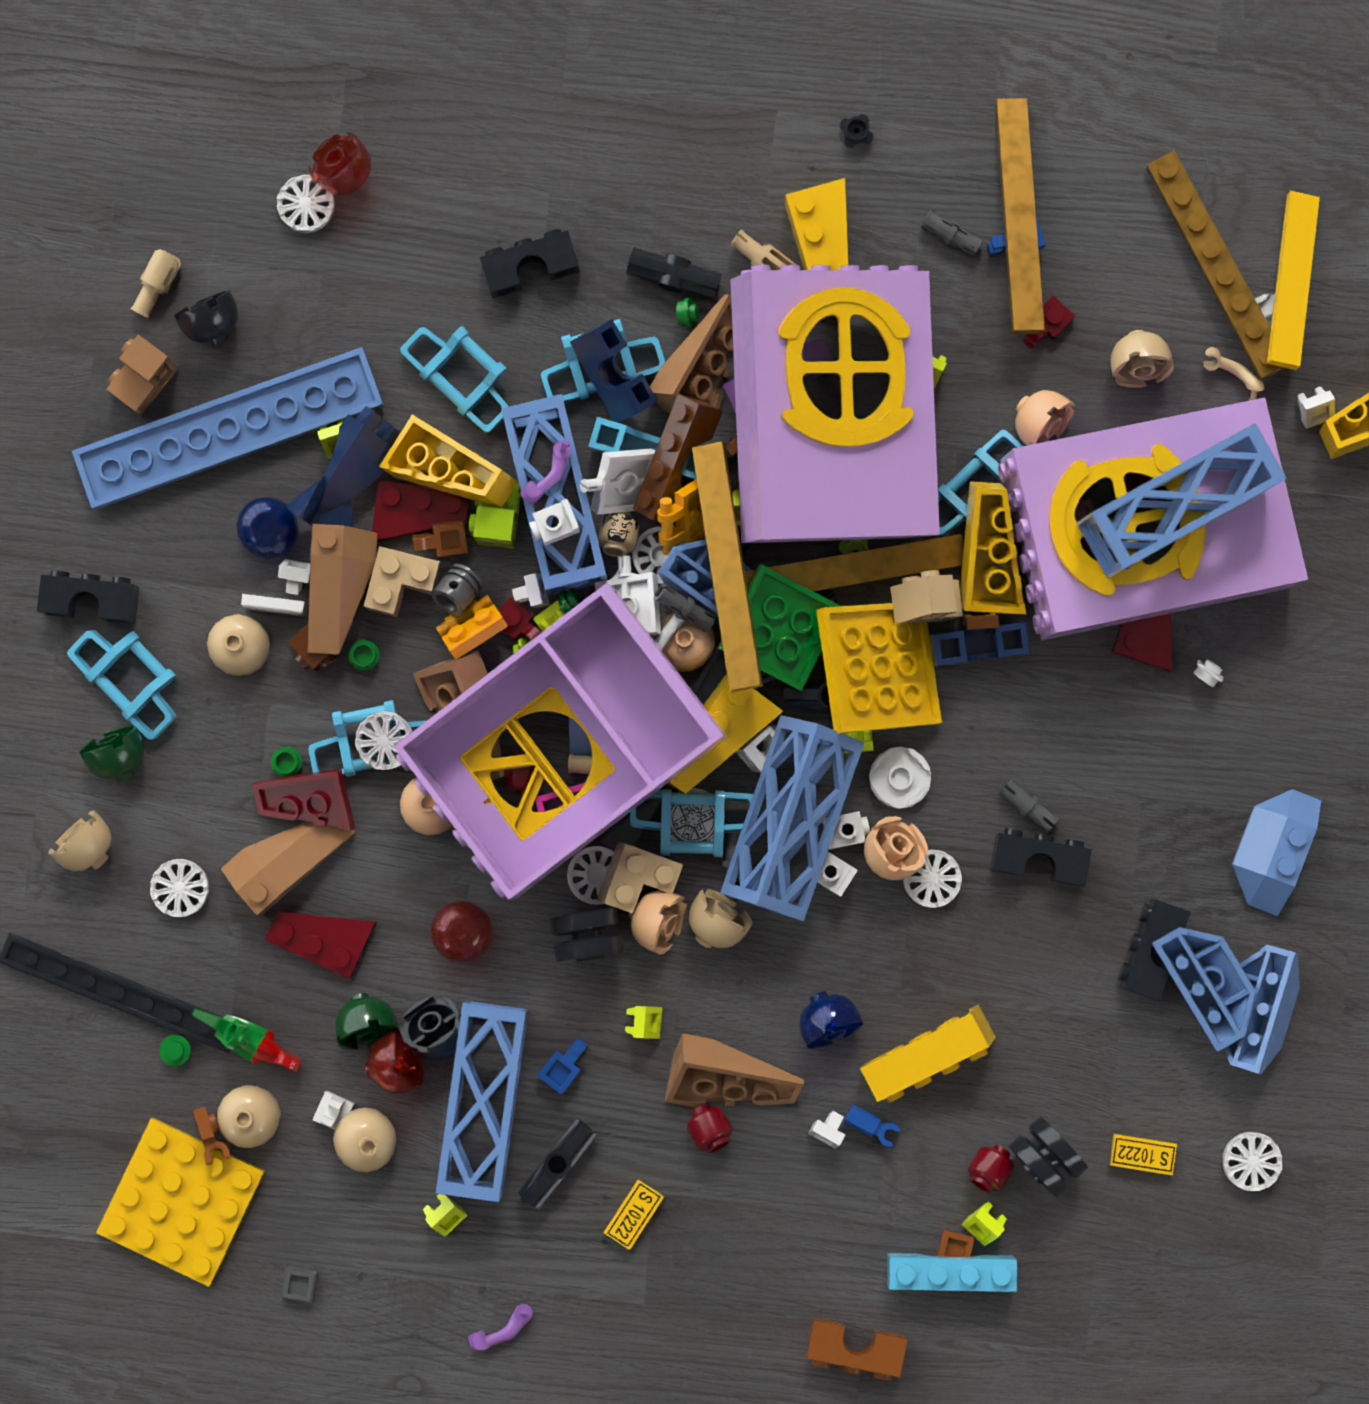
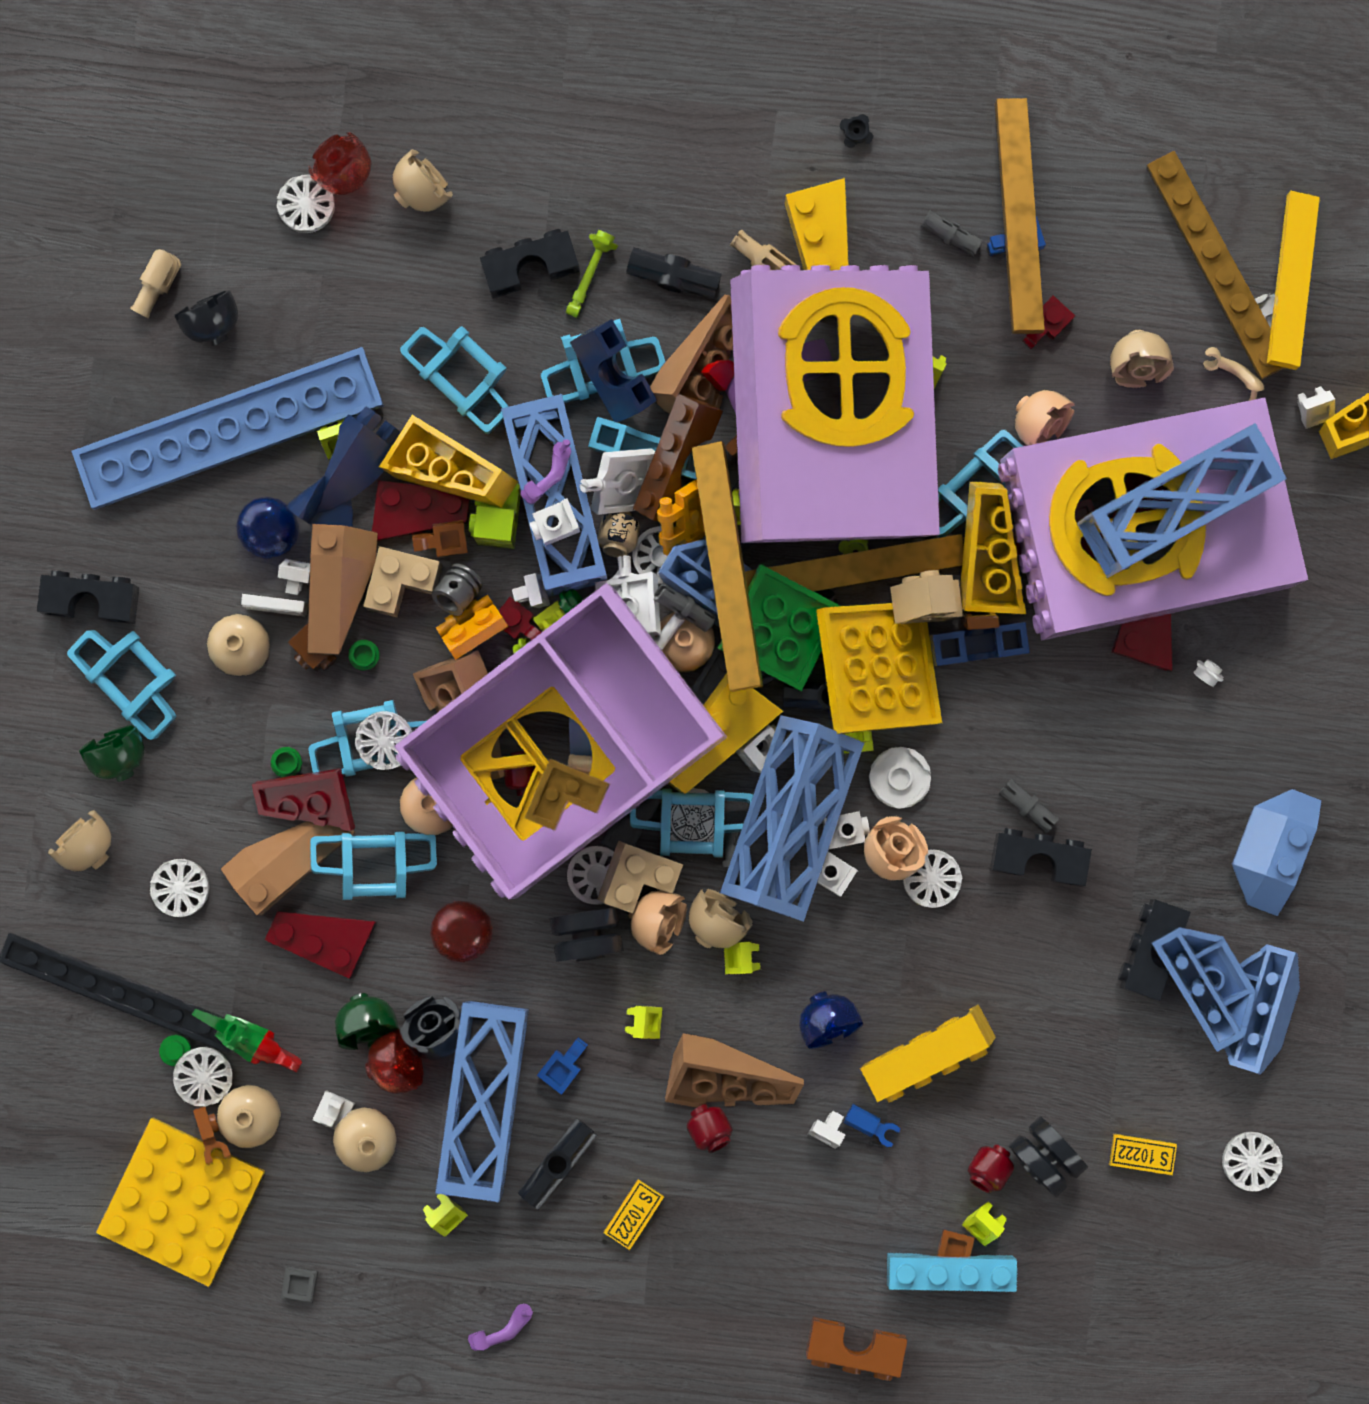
(142, 376): medium nougat brick -> none
(202, 1076): none -> white wheel
(348, 842): none -> medium azure bar
(419, 184): none -> tan cylinder
(564, 785): none -> pearl gold plate
(602, 243): none -> lime piece
(687, 313): green plate -> none
(719, 373): none -> red tile
(739, 958): none -> neon yellow tile

